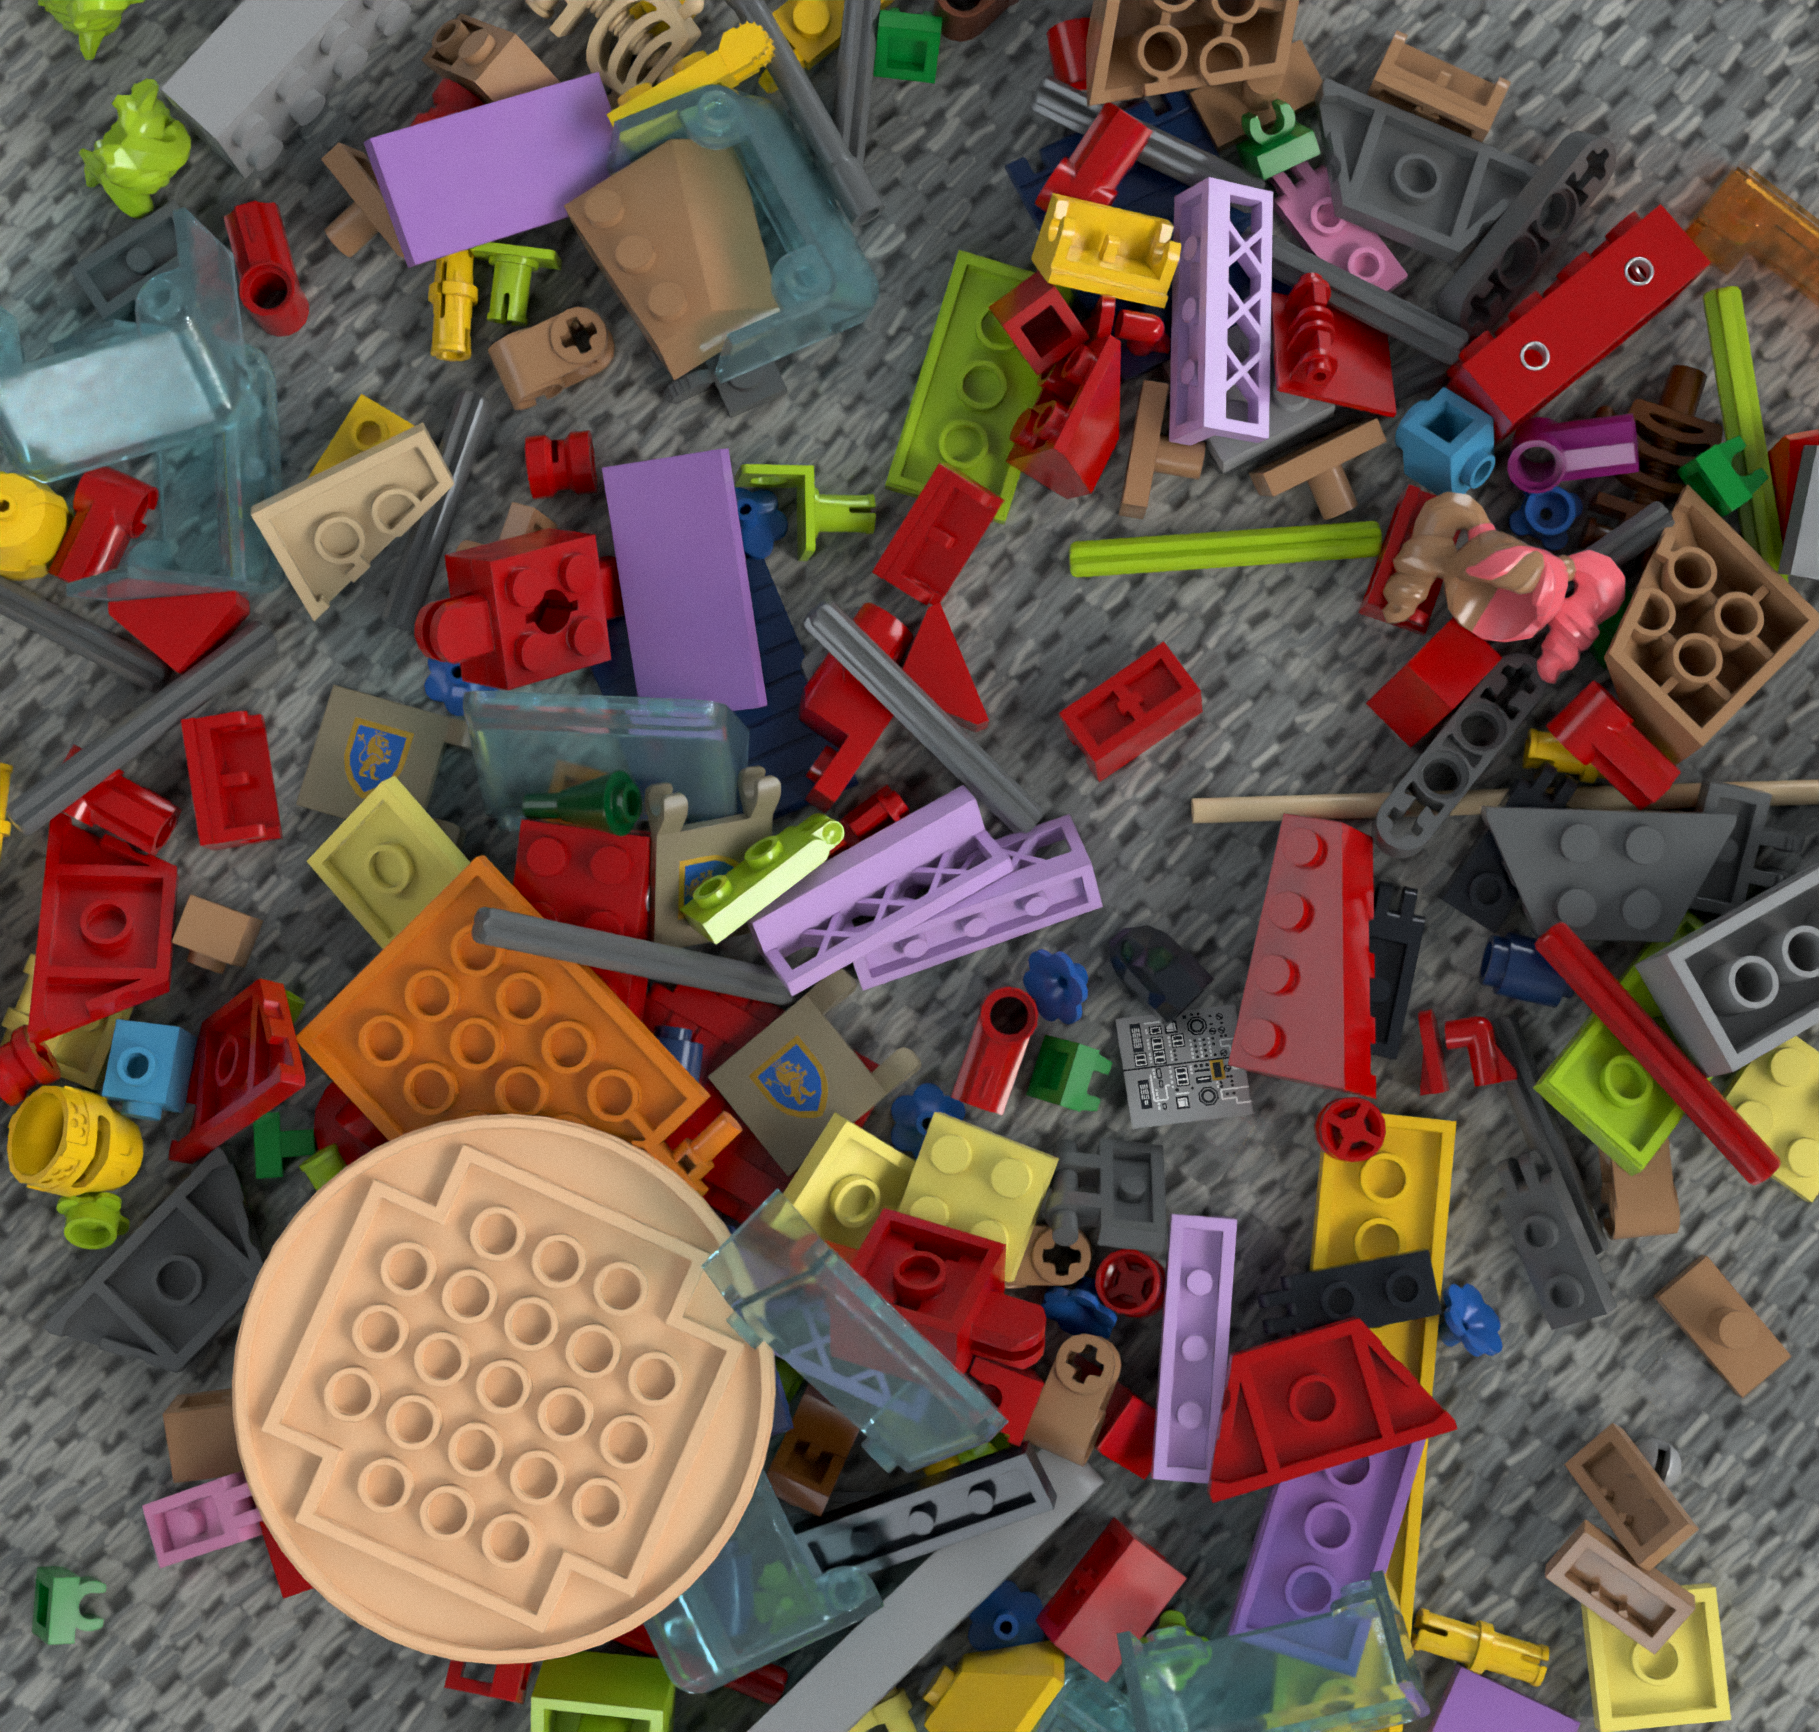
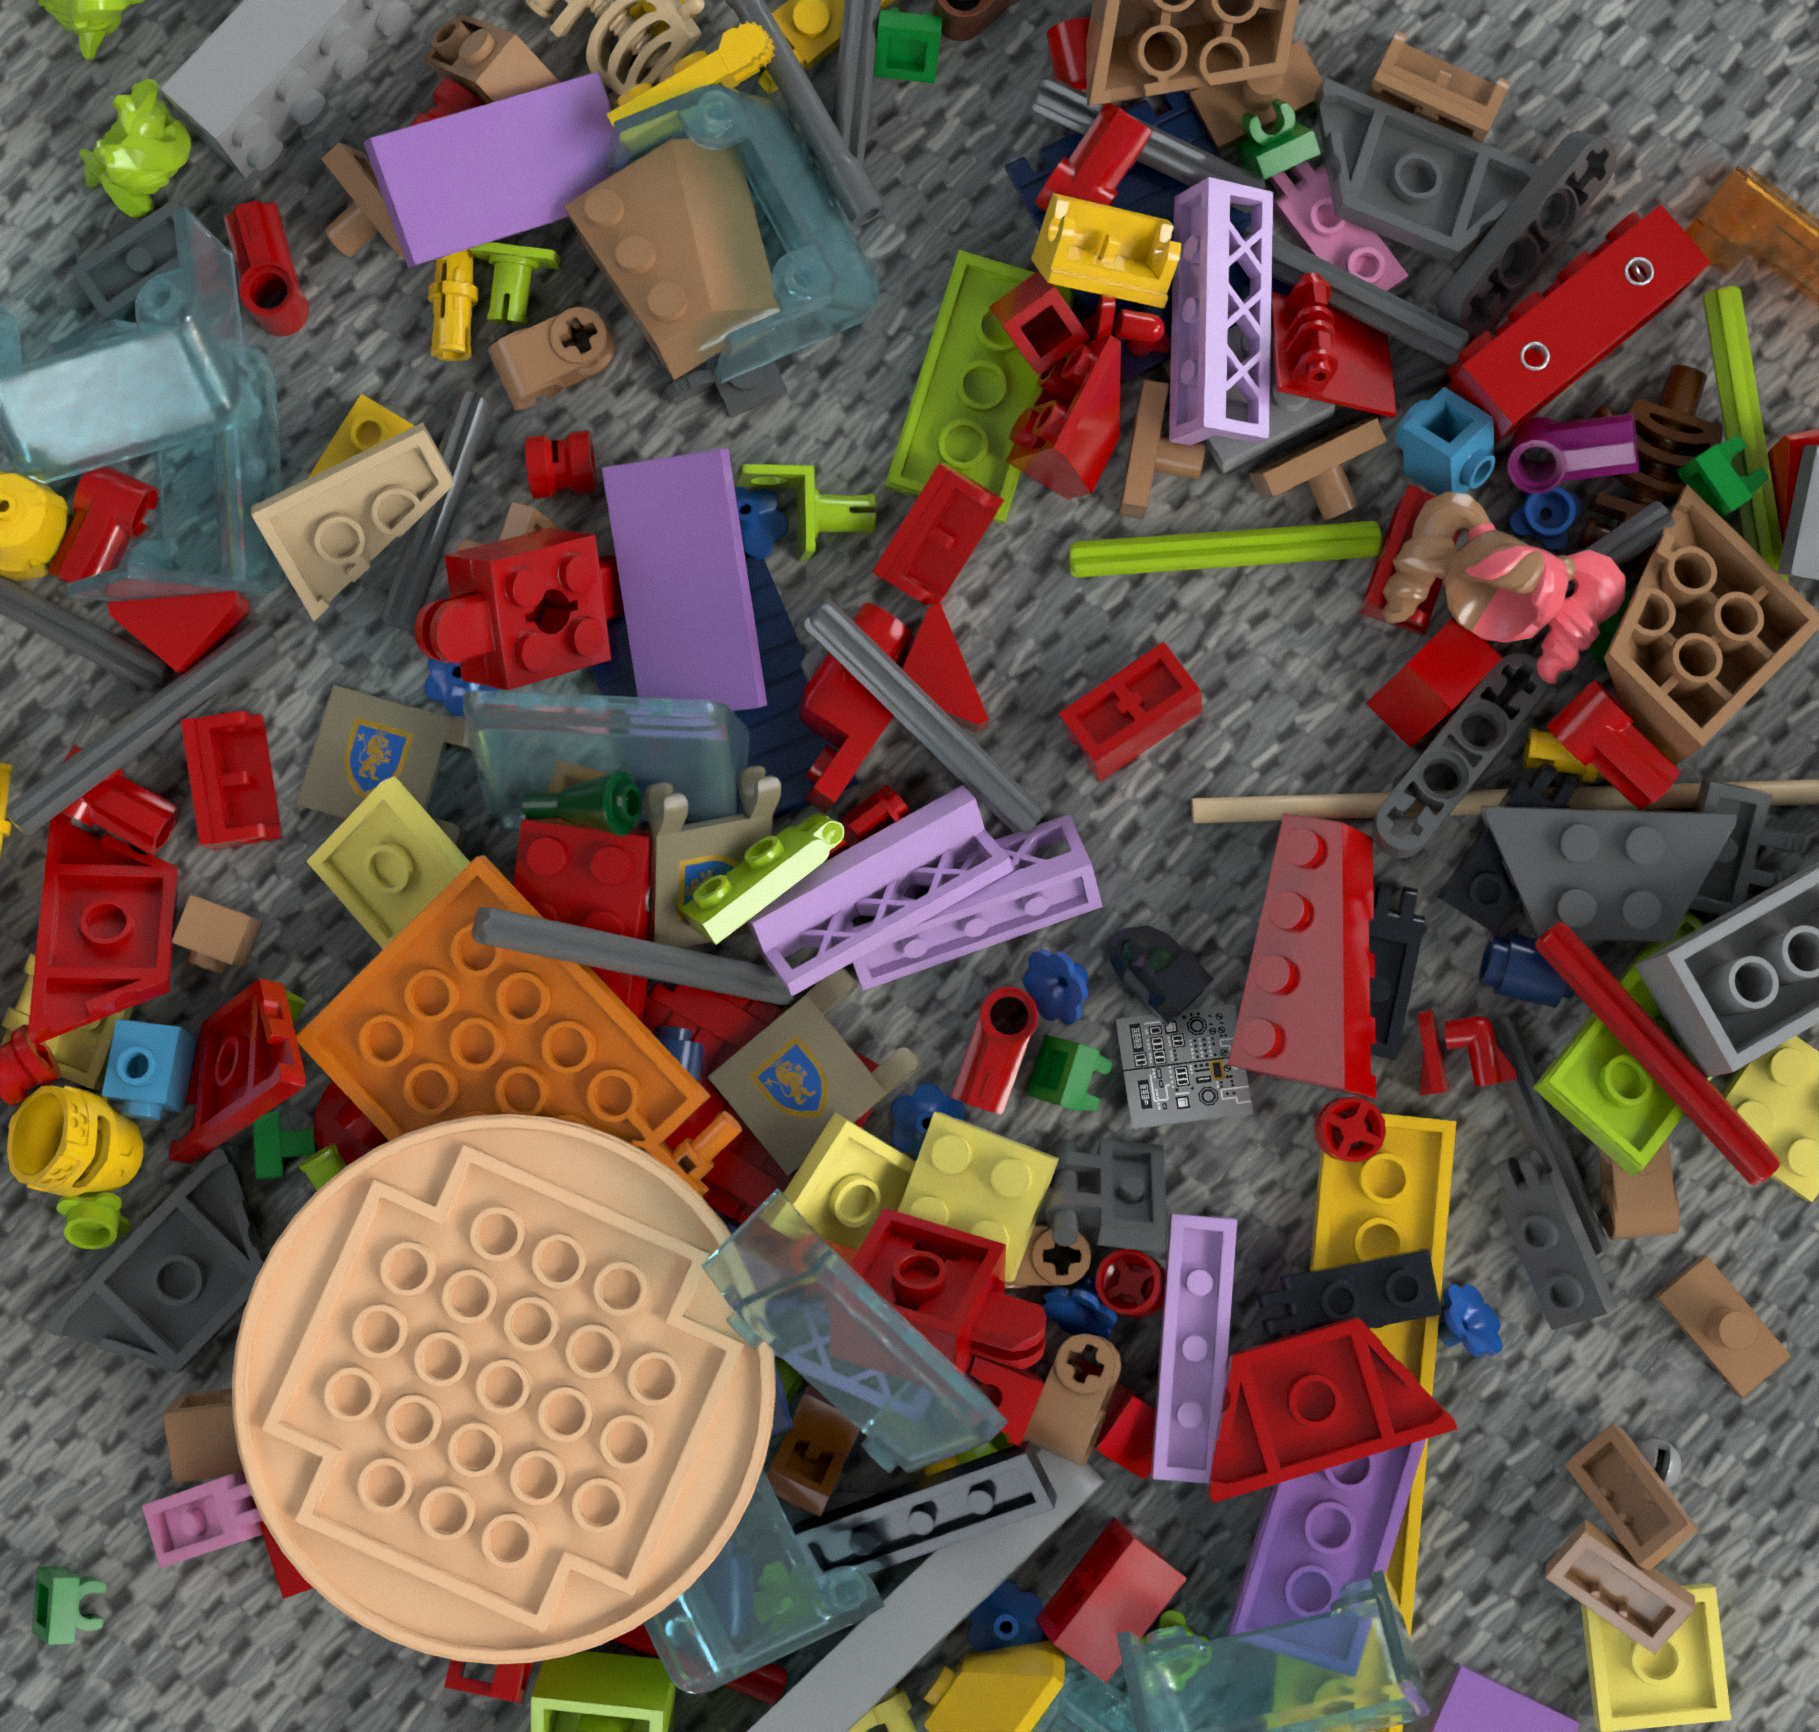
(1480, 1647): yellow pin -> none

